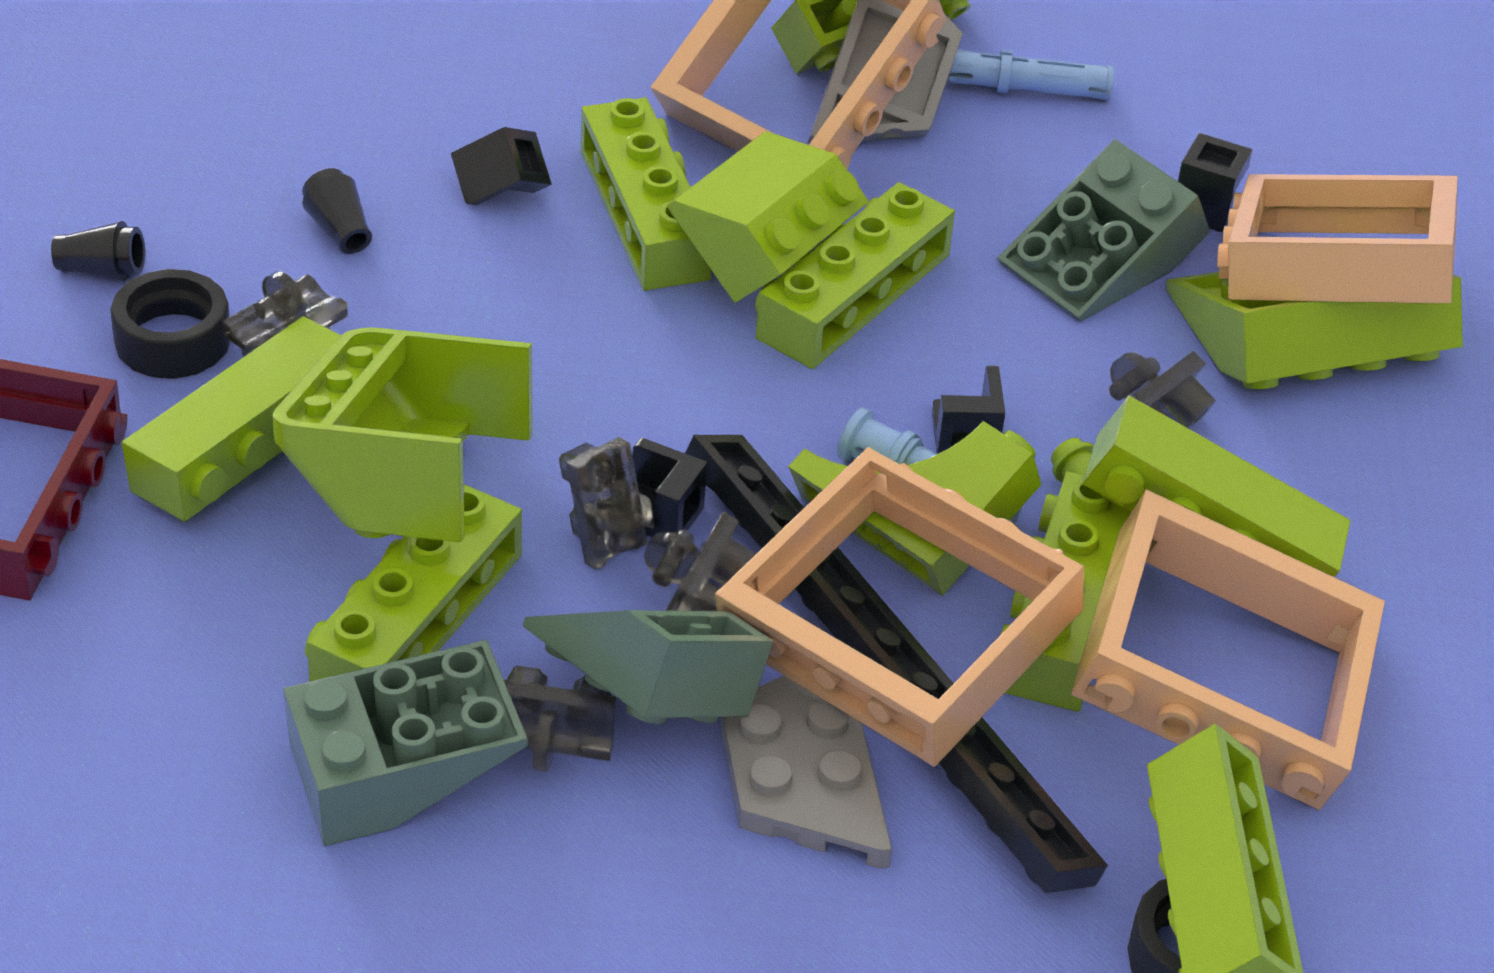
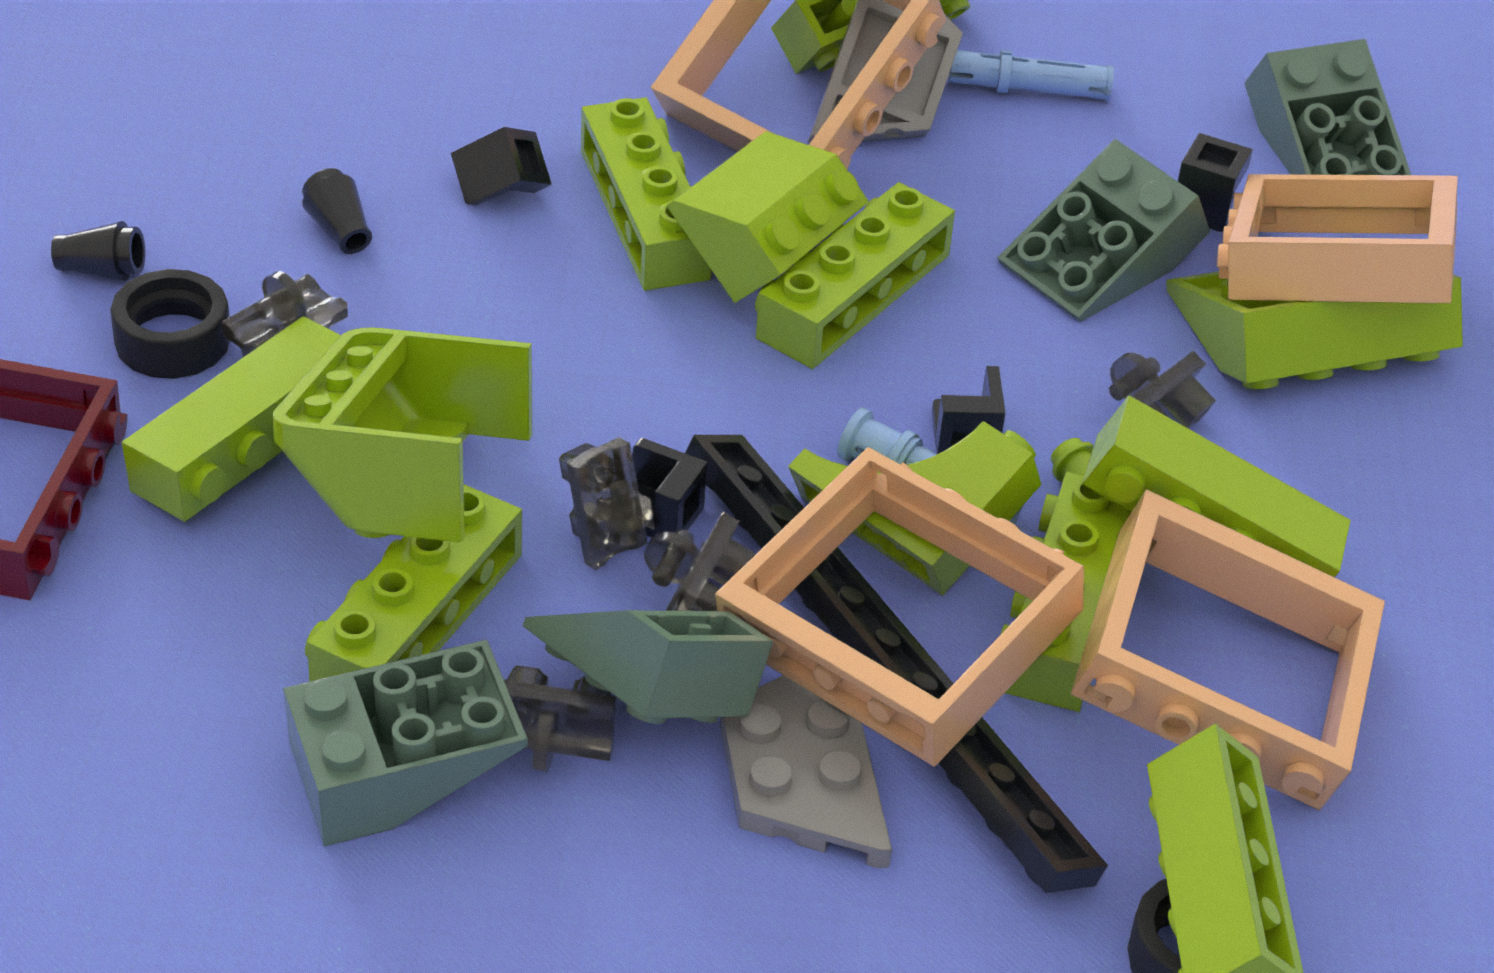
(1326, 111): none -> sand green slope

